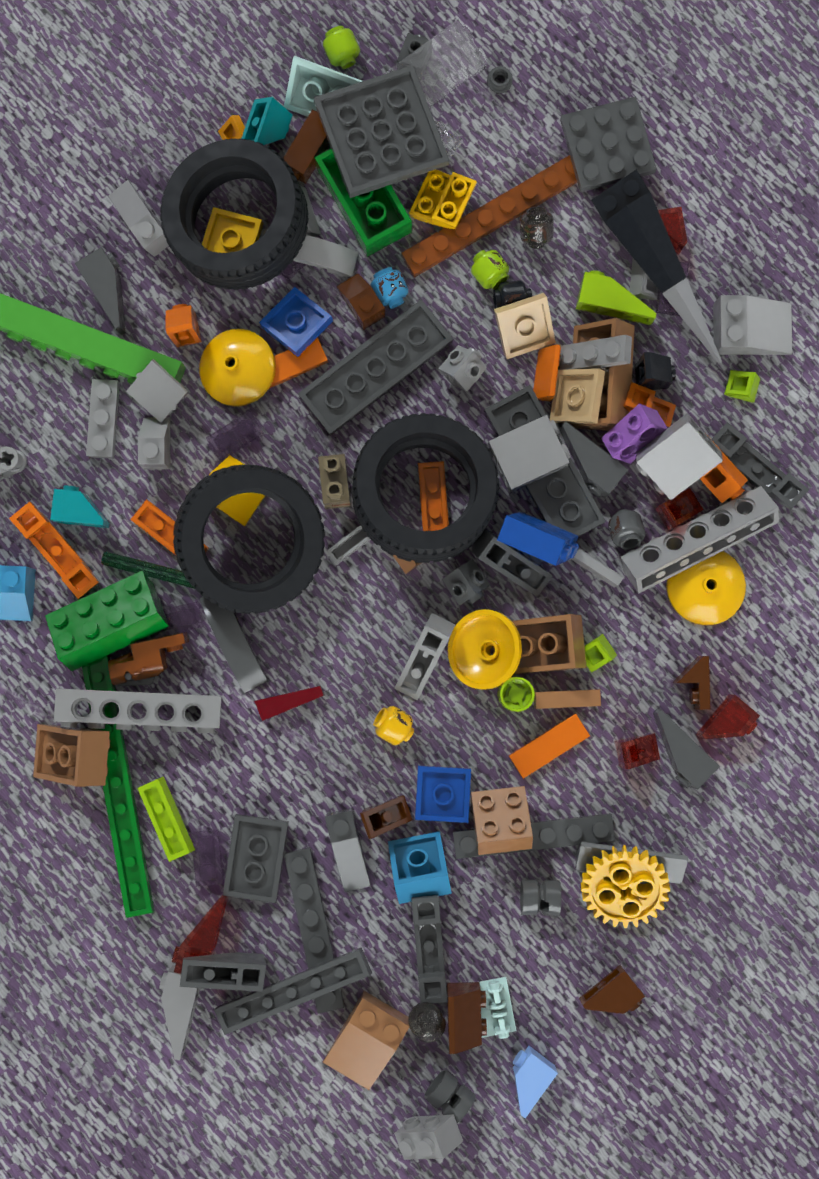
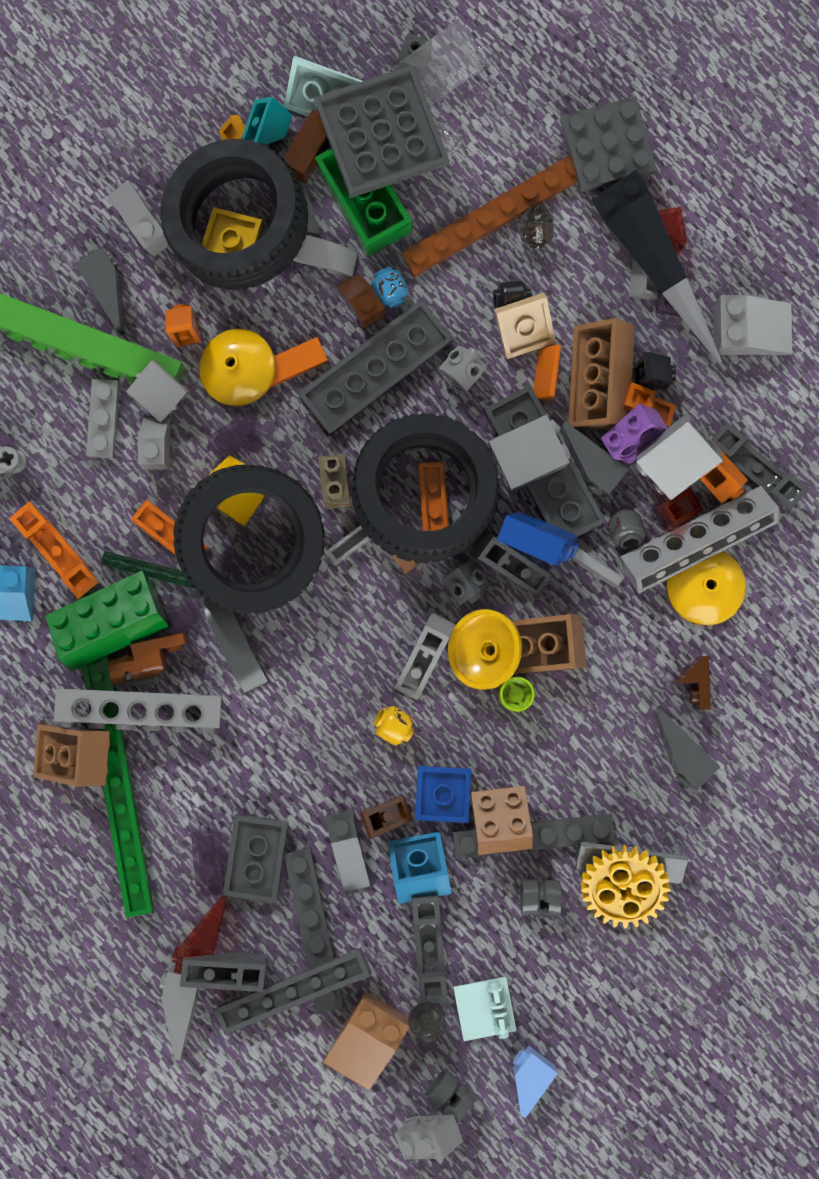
(75, 508): teal slope -> none
(166, 819): lime plate -> none
(278, 704): dark red piece -> none
(296, 321): blue plate -> none
(341, 47): lime head -> none
(442, 199): yellow slope -> none
(464, 1016): reddish brown slope -> none
(489, 269): lime head -> none
(503, 73): dark grey plate -> none
(549, 745): orange tile -> none
(567, 699): medium nougat piece -> none
(577, 396): tan plate -> none
(596, 353): light grey plate -> none
(598, 653): lime slope -> none
(607, 297): lime slope -> none
(613, 994): reddish brown slope -> none
(637, 751): clear red slope -> none
(730, 719): clear red slope -> none
(742, 385): lime slope -> none

